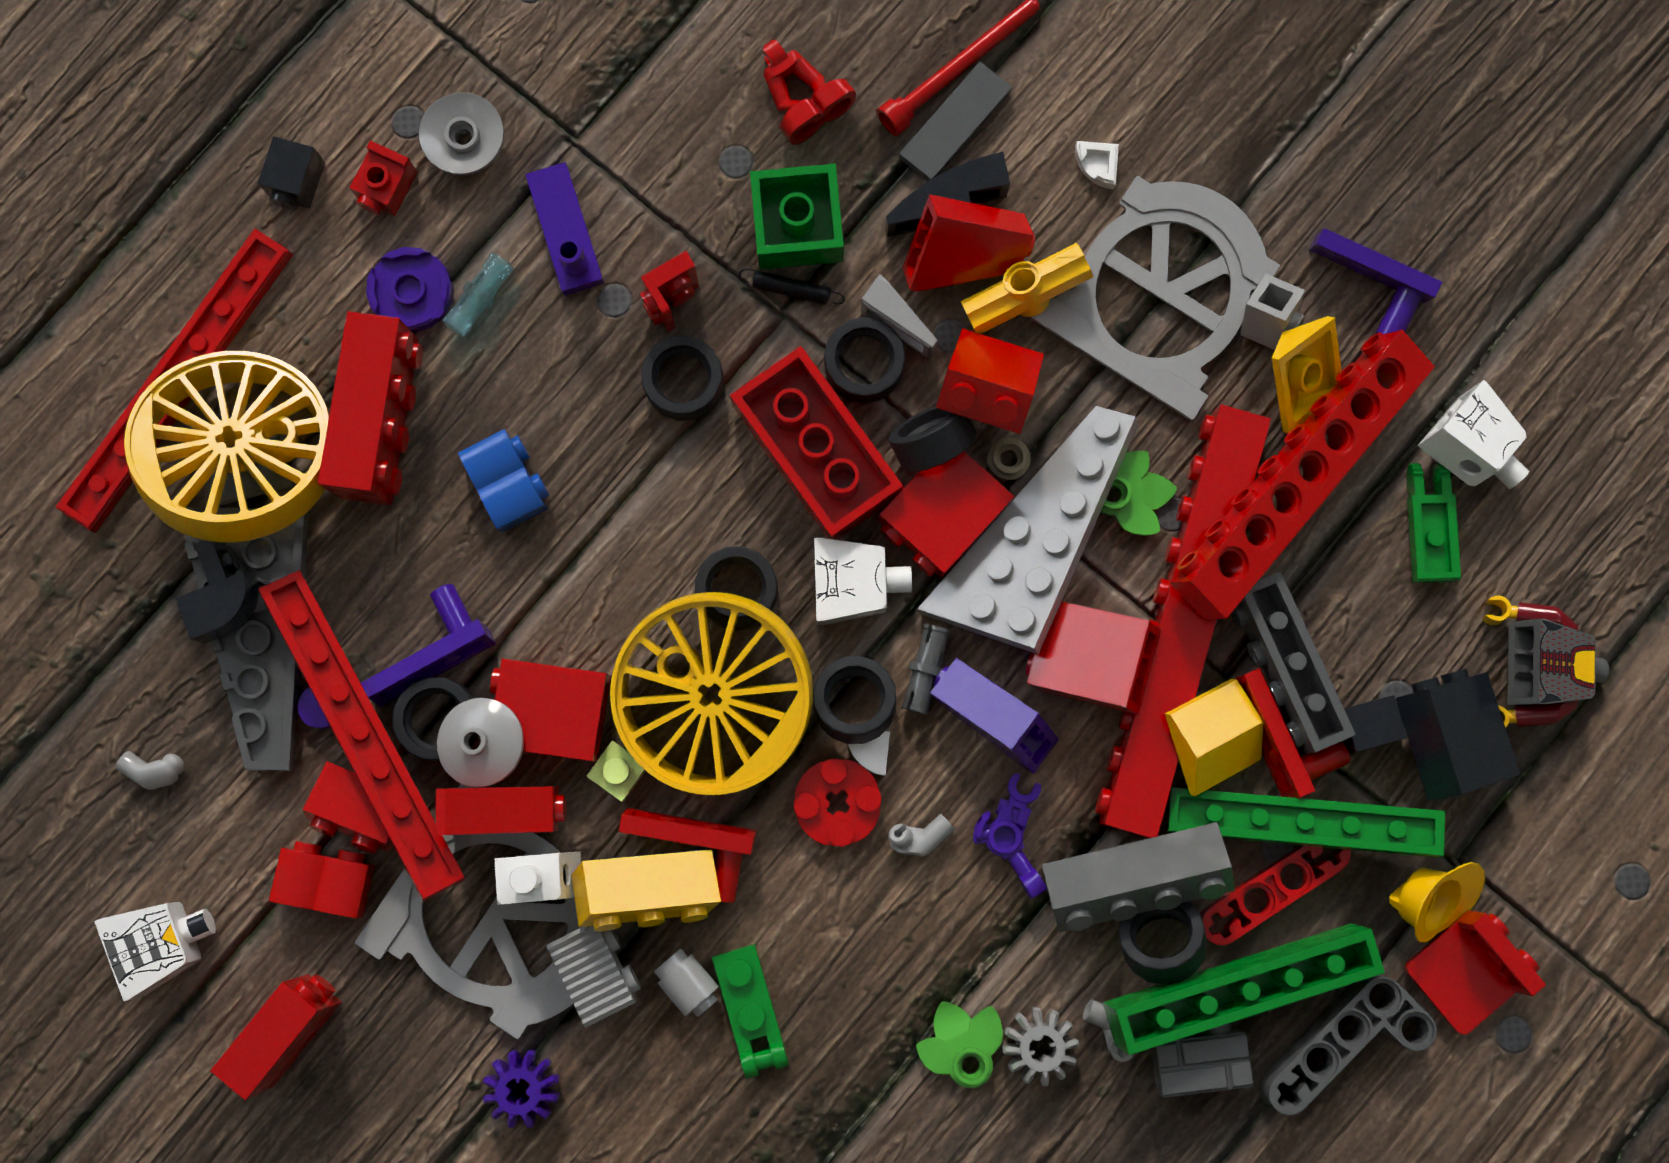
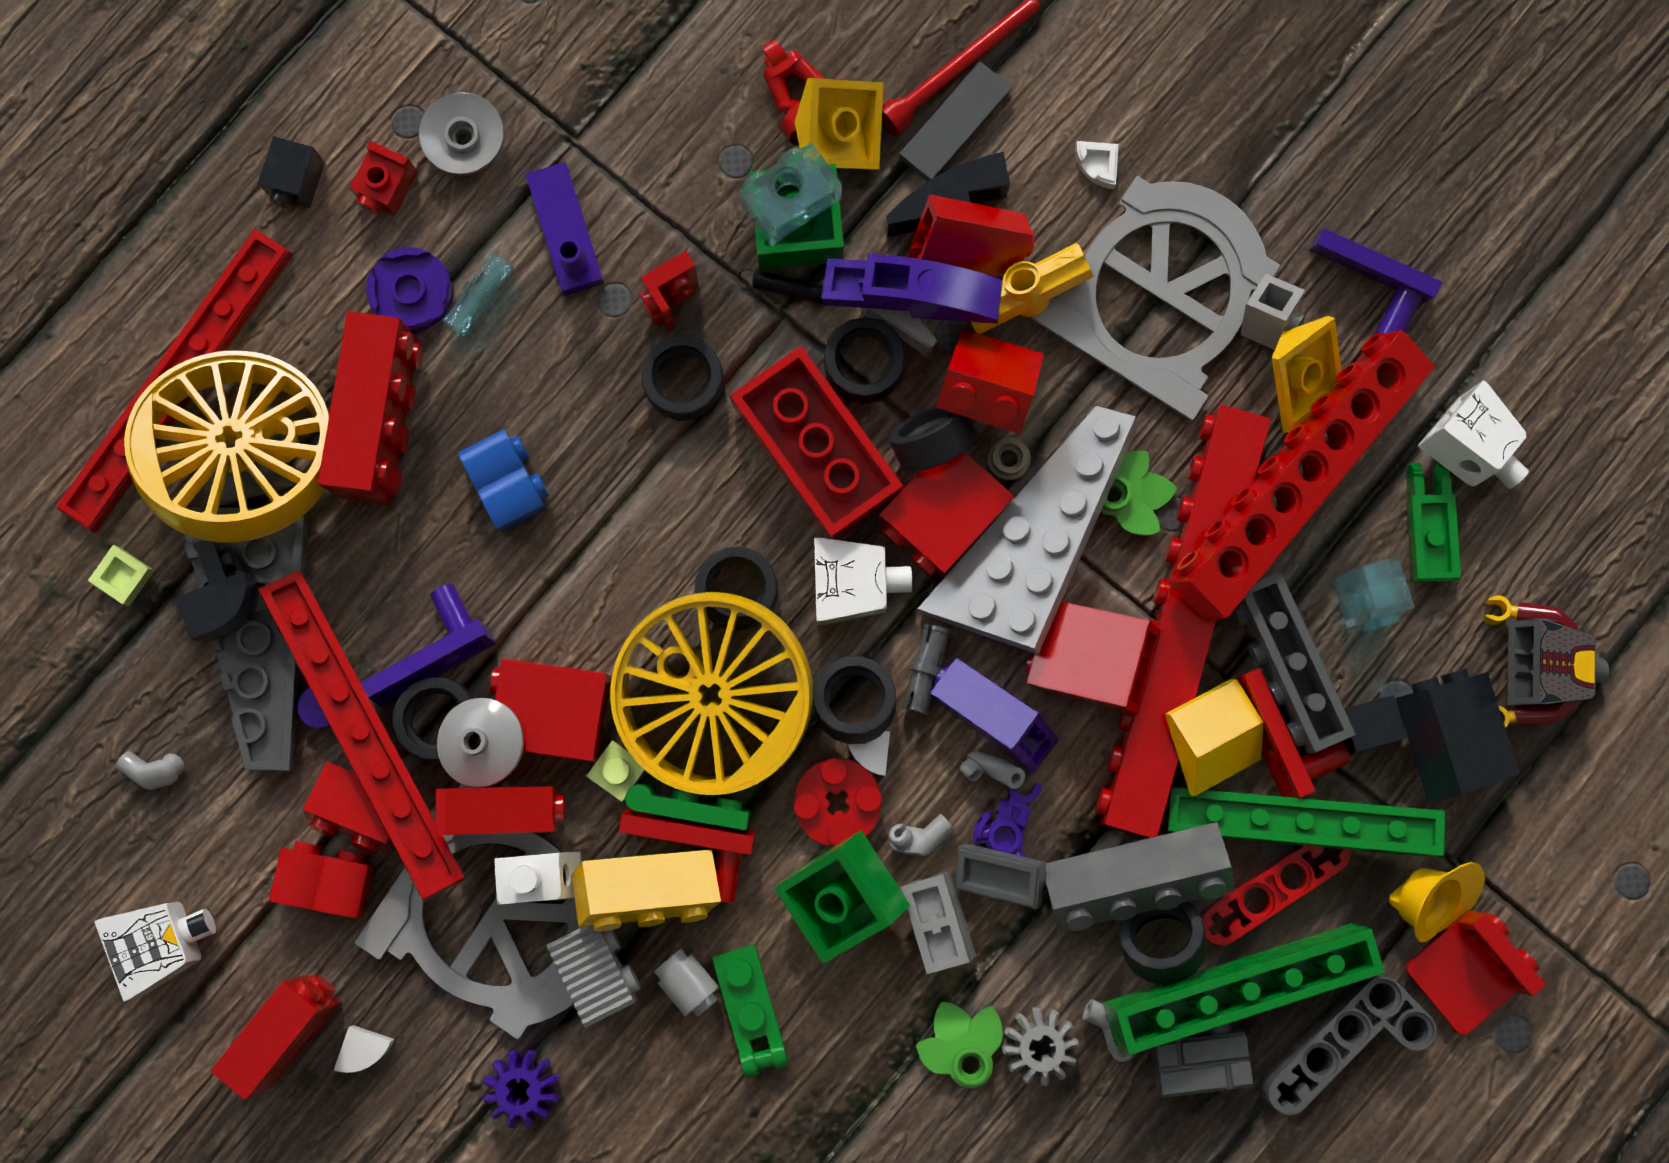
(121, 575): none -> yellowish green plate
(361, 1049): none -> white tile
(686, 806): none -> green plate
(781, 216): none -> clear light blue brick
(842, 121): none -> yellow slope
(842, 897): none -> green brick
(913, 285): none -> dark purple slope
(938, 922): none -> light grey hinge
(993, 766): none -> light grey arm
(1000, 875): none -> dark grey tile
(1373, 595): none -> clear light blue brick

